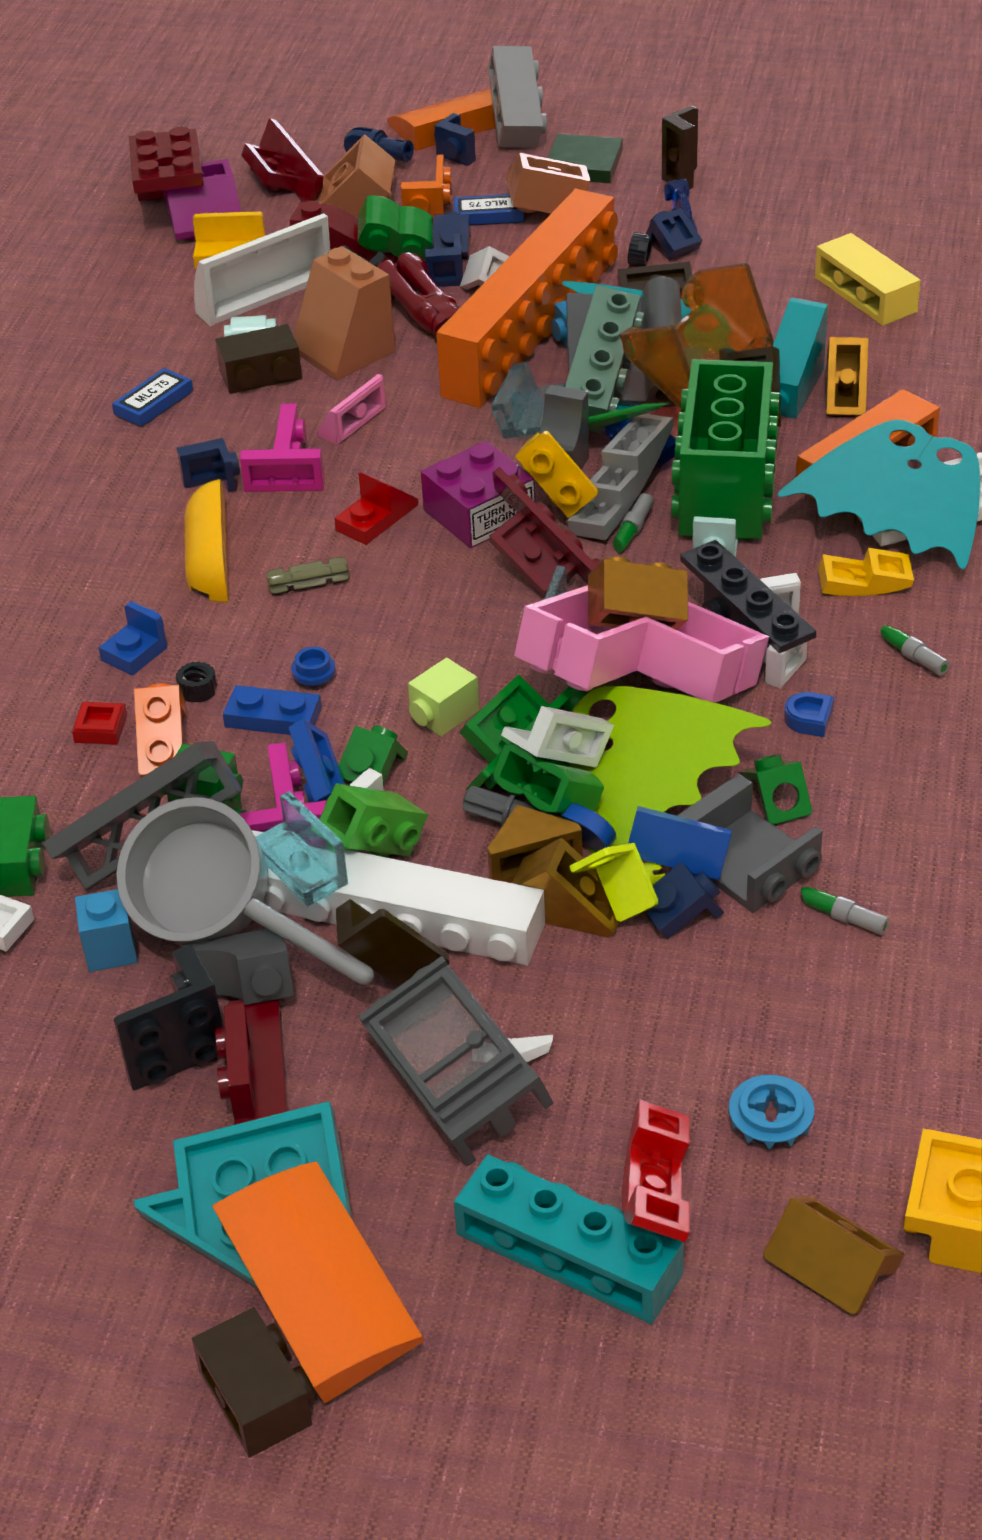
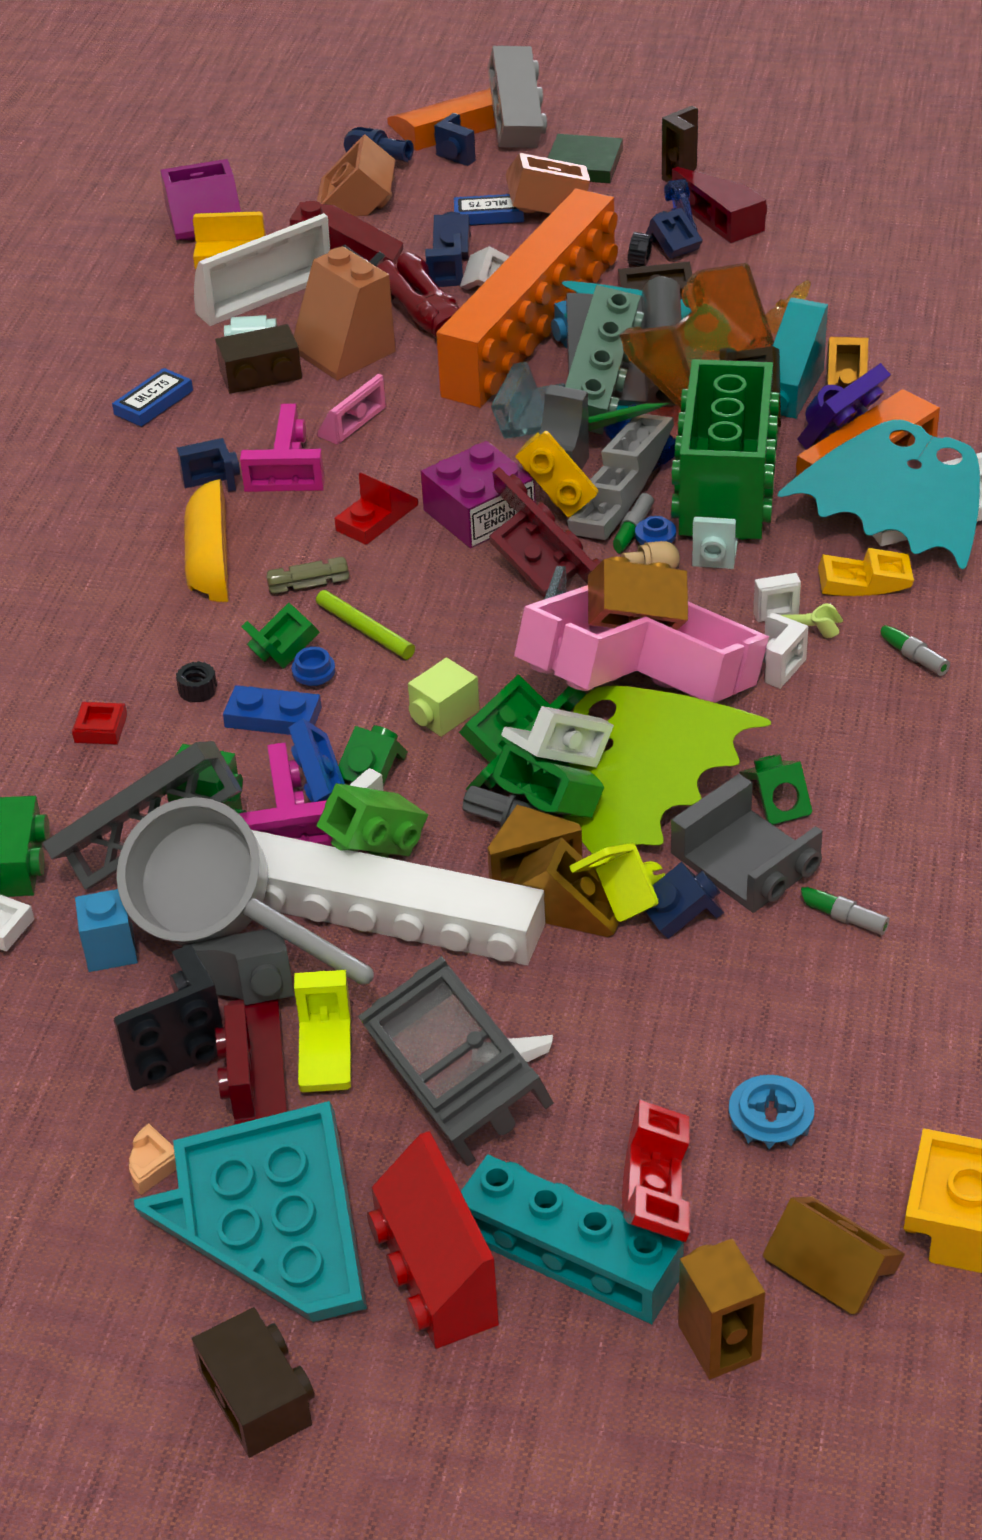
(136, 642): blue bracket -> none
(150, 1159): none -> light nougat tile
(158, 724): bracket -> none
(164, 162): dark red bracket -> none
(281, 636): none -> green bracket
(283, 164): dark red bracket -> none
(304, 853): clear light blue panel -> none
(318, 1278): orange slope -> none
(323, 1030): none -> neon yellow bracket
(365, 624): none -> lime bar
(384, 942): dark brown panel -> none
(394, 228): green brick -> none
(430, 195): orange bracket -> none
(434, 1245): none -> red slope
(595, 829): blue tile -> none
(655, 529): none -> blue plate
(655, 552): none -> tan cylinder
(675, 839): blue tile -> none
(721, 1308): none -> pearl gold brick
(724, 205): none -> dark red slope
(744, 598): black bracket -> none
(775, 315): none -> clear yellow bar
(809, 713): blue tile -> none
(823, 618): none -> yellowish green hand
(838, 406): none -> dark purple plate
(867, 279): light yellow brick -> none

